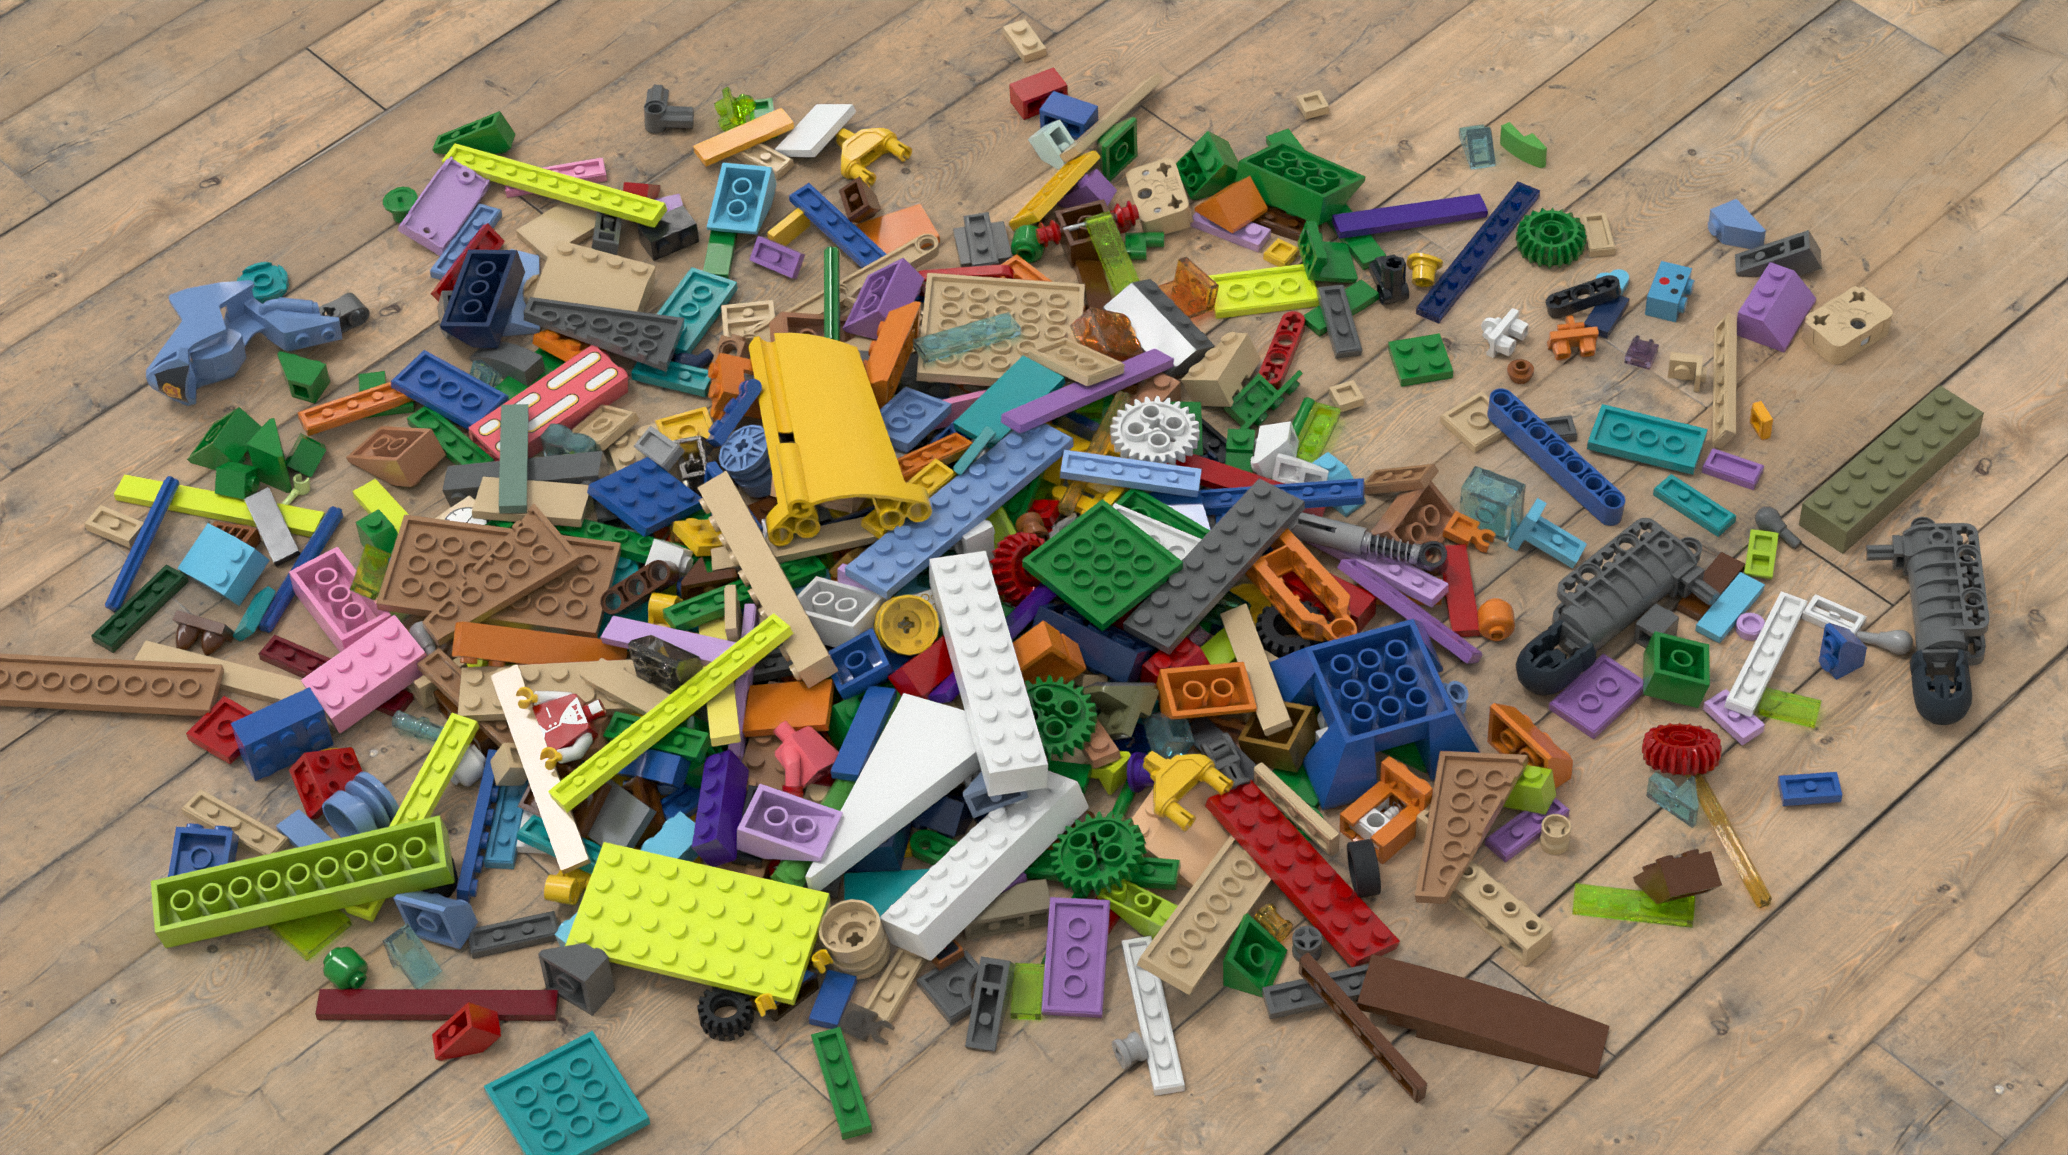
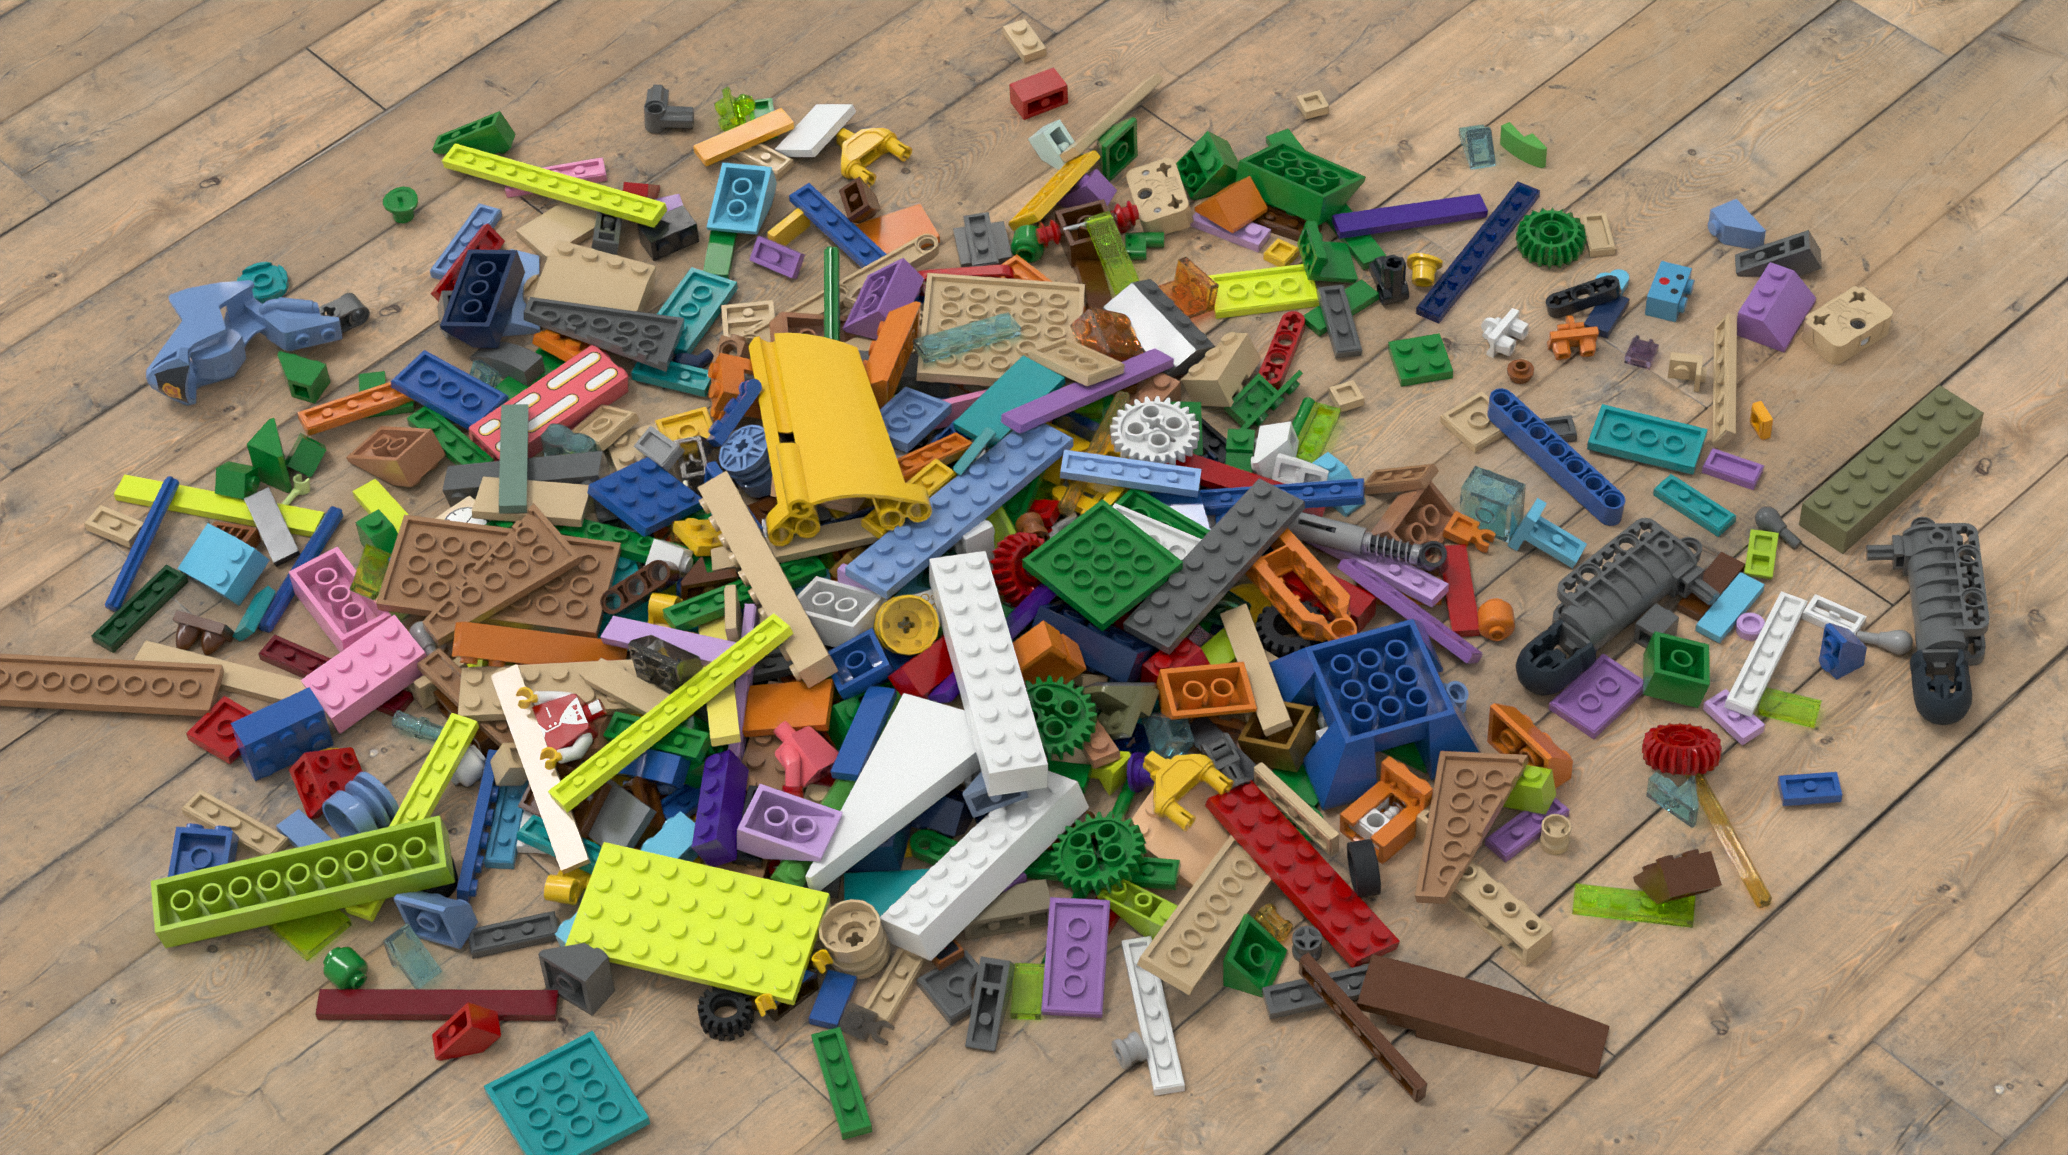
(225, 440): green slope -> none
(444, 206): lavender piece -> none
(1074, 113): brick -> none

